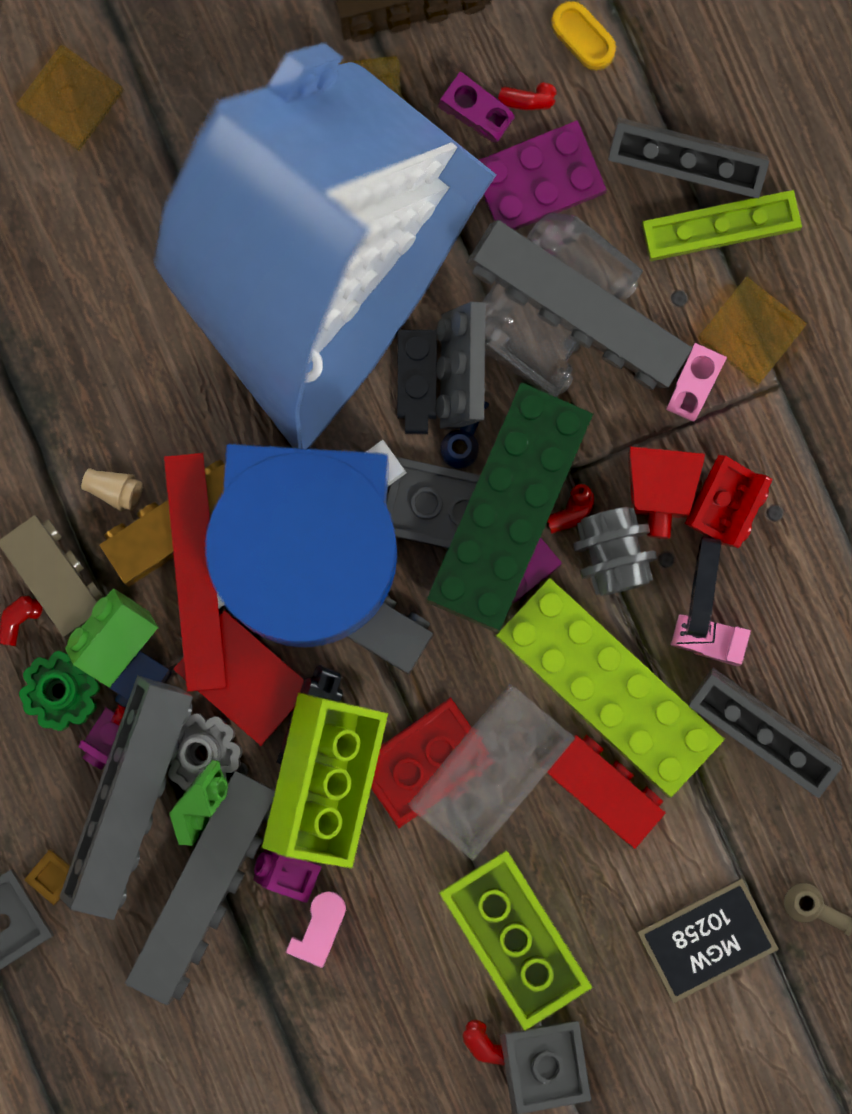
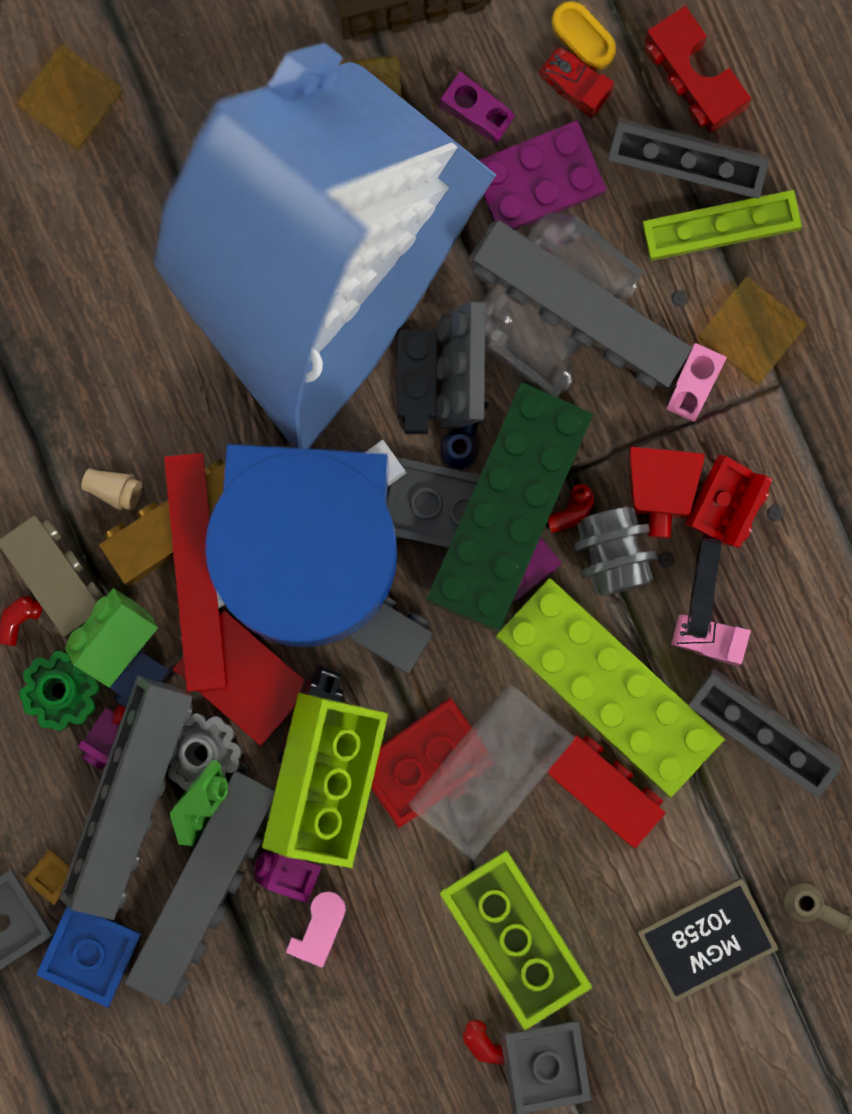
(89, 955): none -> blue plate
(527, 100): red arm -> none
(576, 82): none -> red leg
(711, 99): none -> red arch

